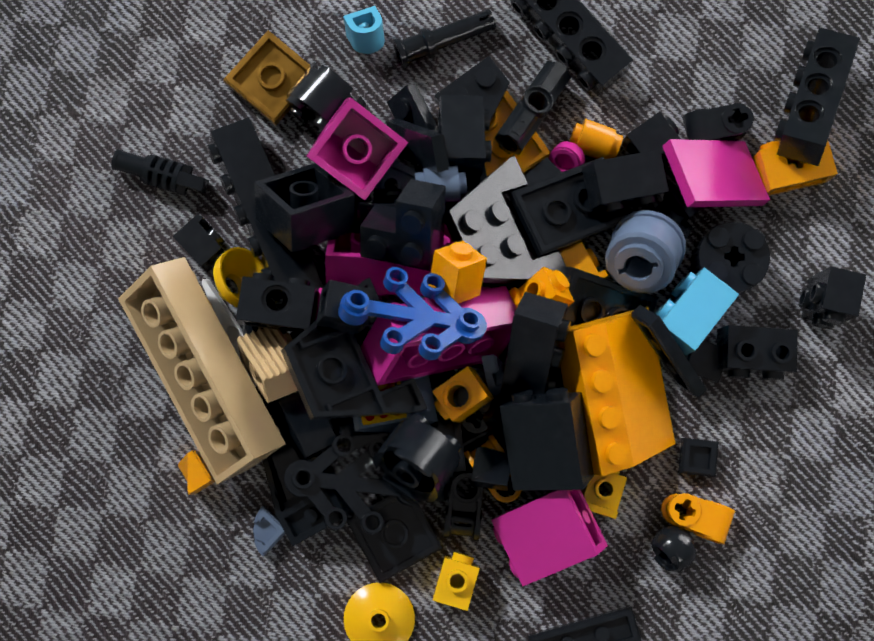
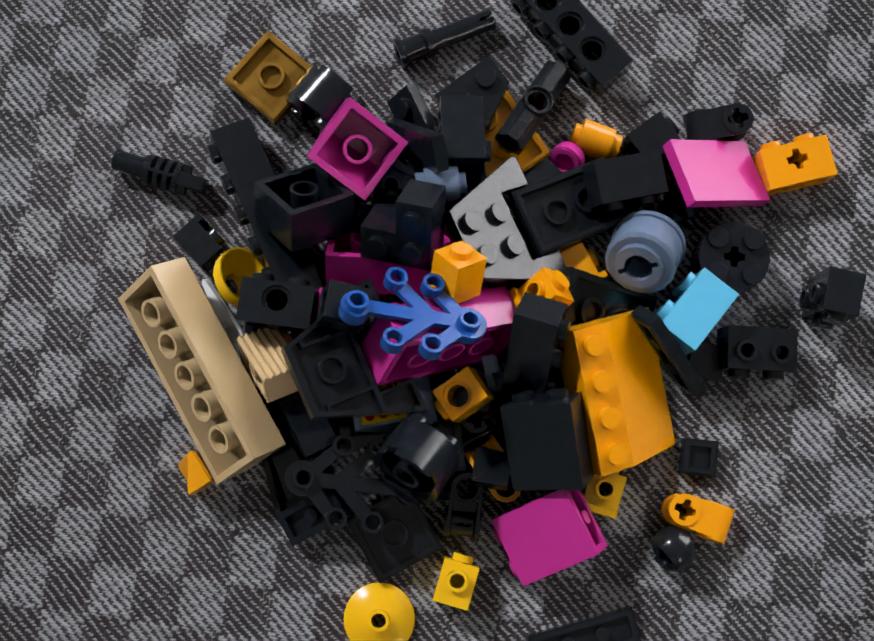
(266, 531): sand blue tile -> none
(369, 35): medium azure plate -> none
(818, 96): black brick -> none

